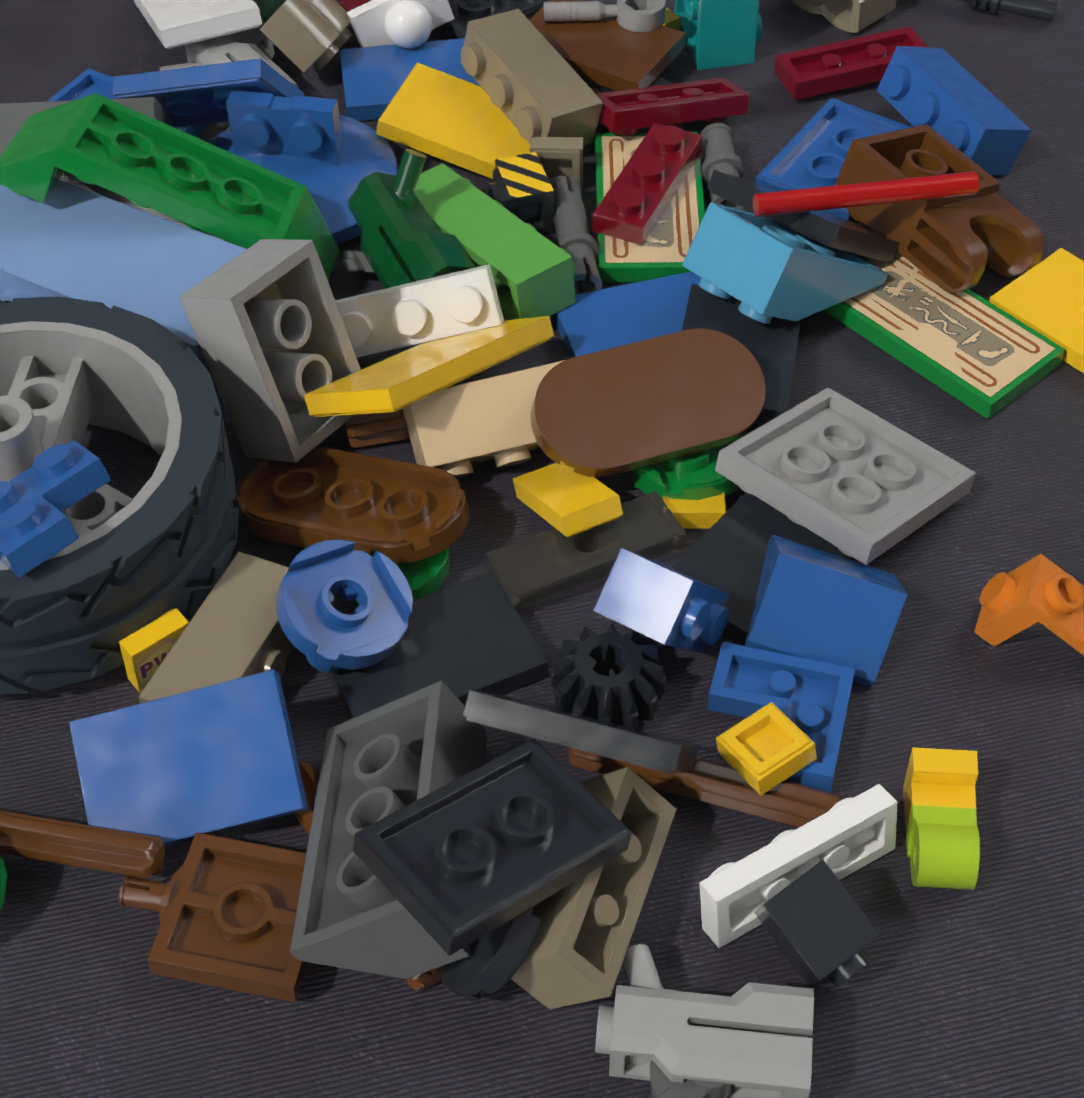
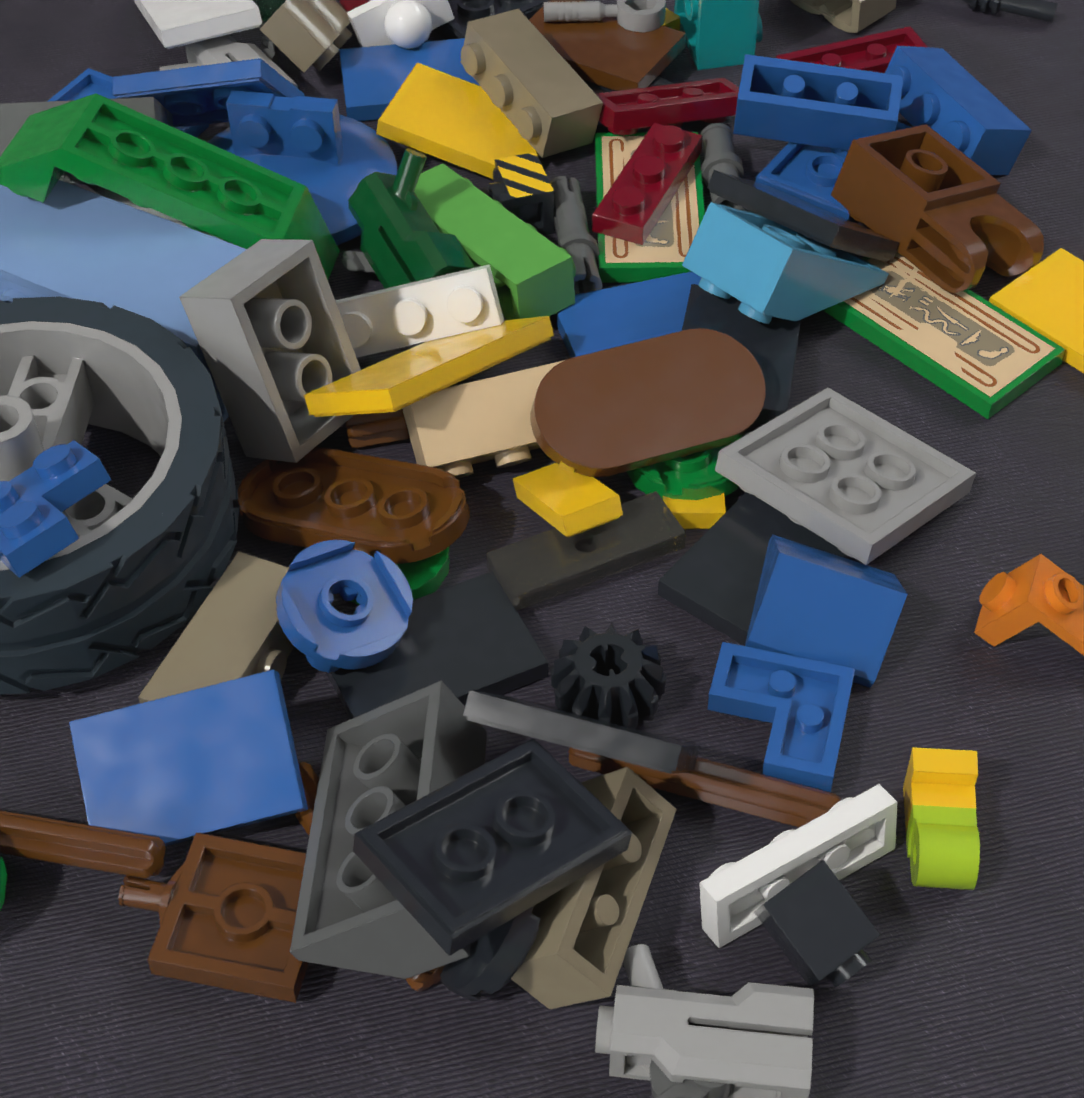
(149, 646): yellow tile -> none
(560, 156): dark tan tile -> none
(663, 603): brick -> none
(766, 748): yellow tile -> none
(814, 102): none -> blue brick
(865, 194): red bar -> none

